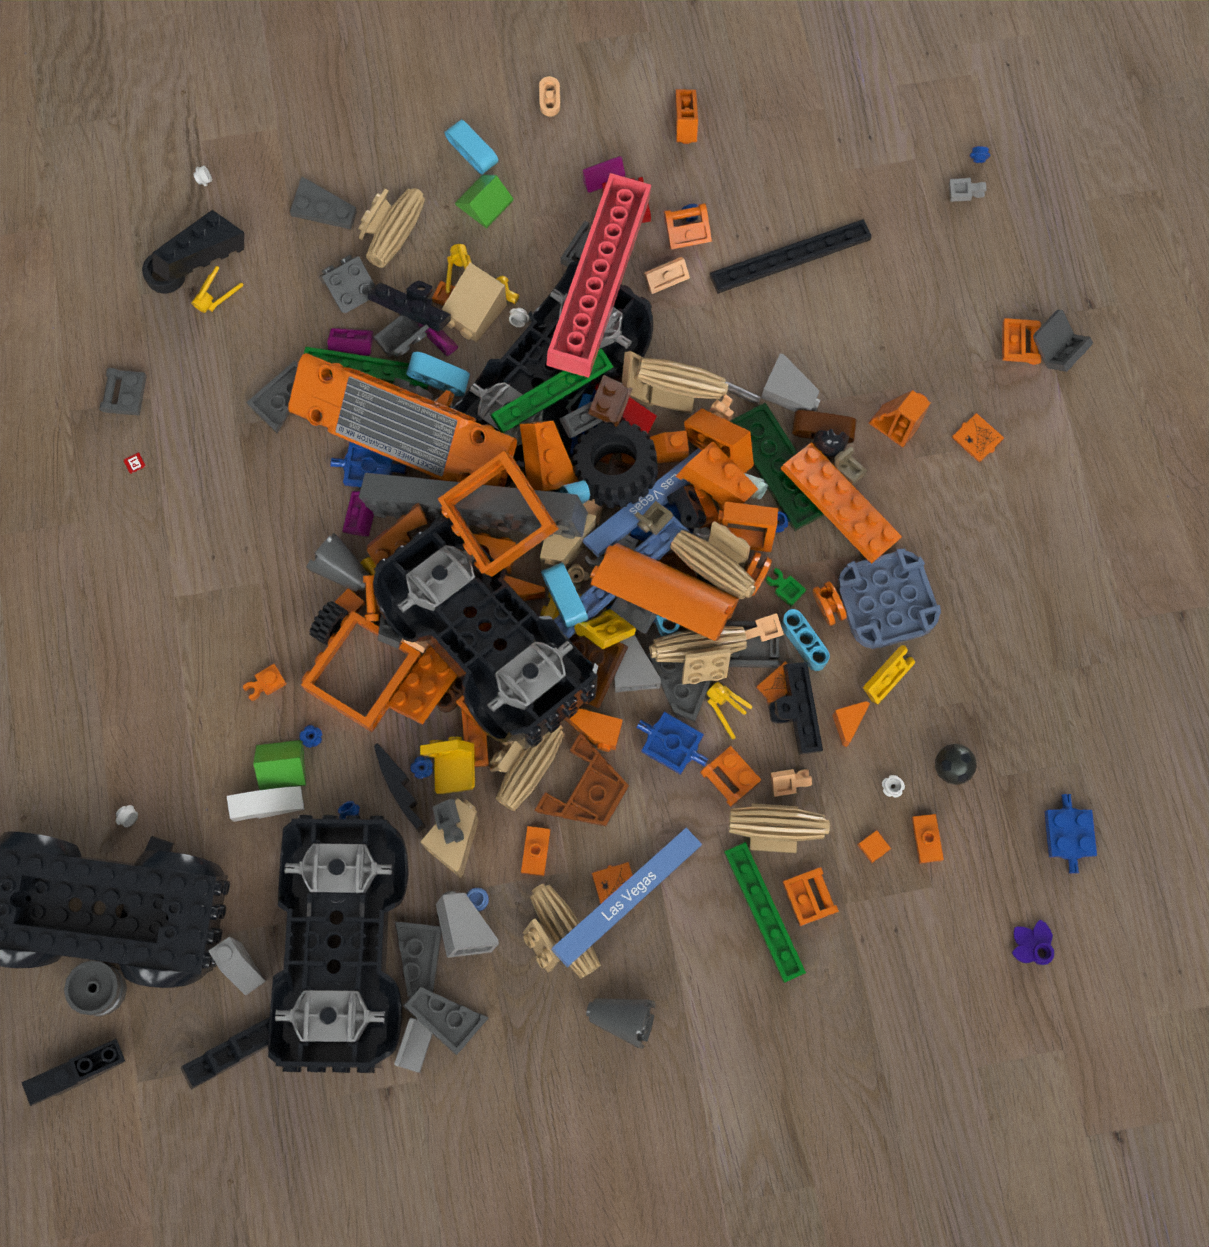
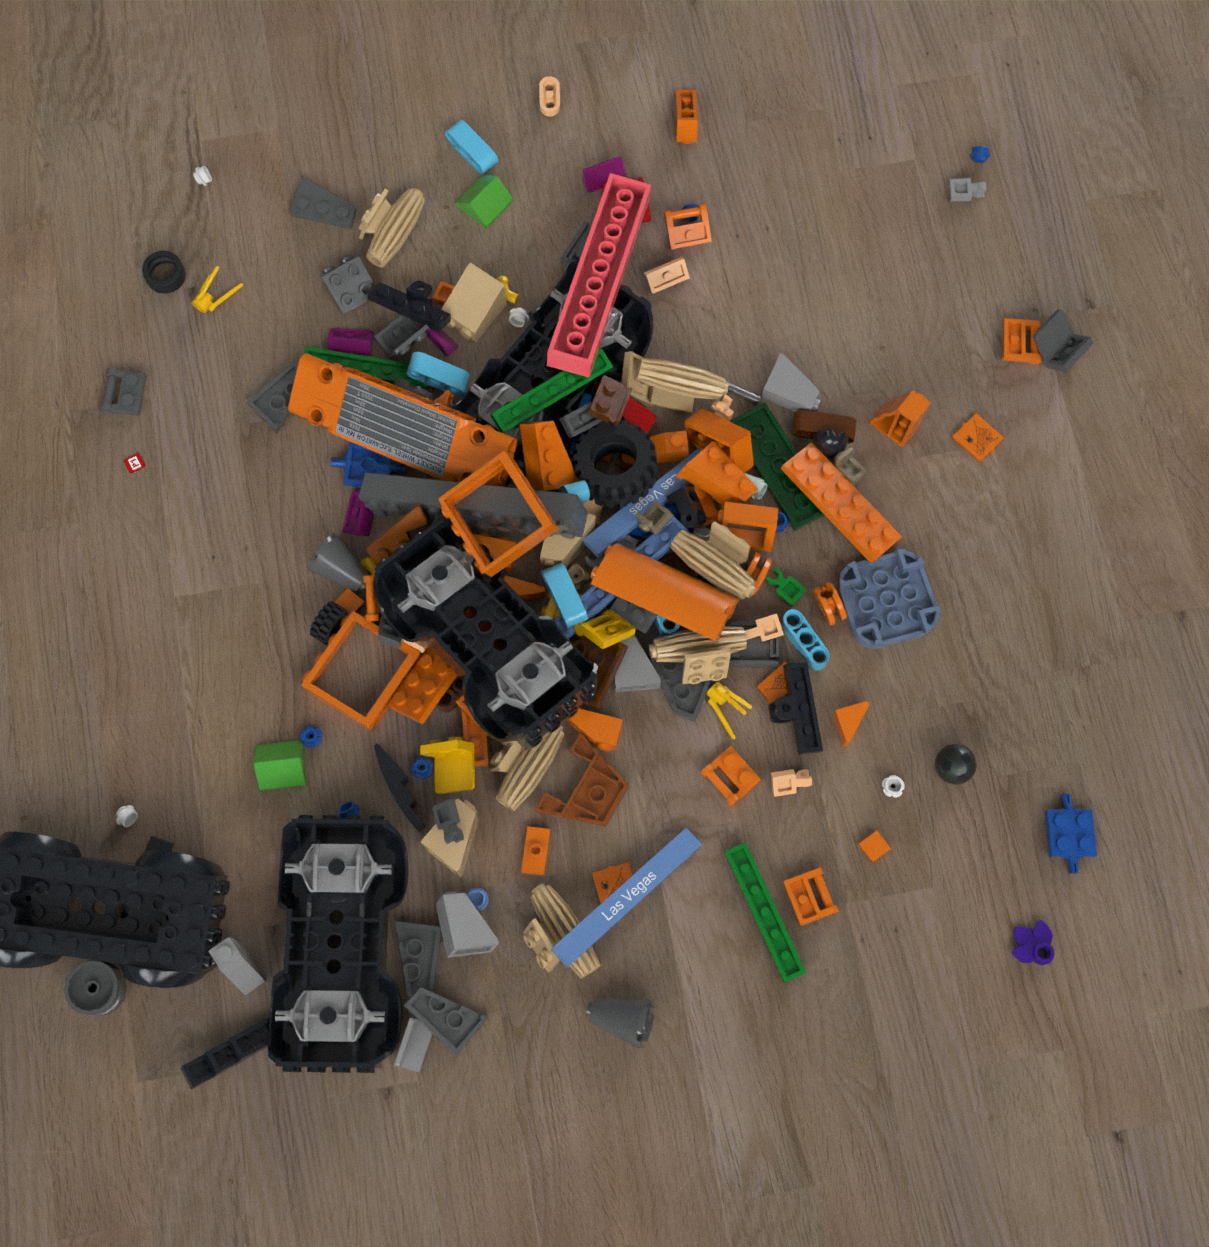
(73, 1073): black slope -> none
(197, 245): black wedge -> none
(265, 803): white slope -> none
(268, 681): orange plate -> none
(458, 257): yellow plant -> none
(672, 743): blue plate -> none
(777, 826): tan plate -> none
(790, 256): black tile -> none
(888, 675): yellow hinge -> none
(927, 838): orange plate -> none

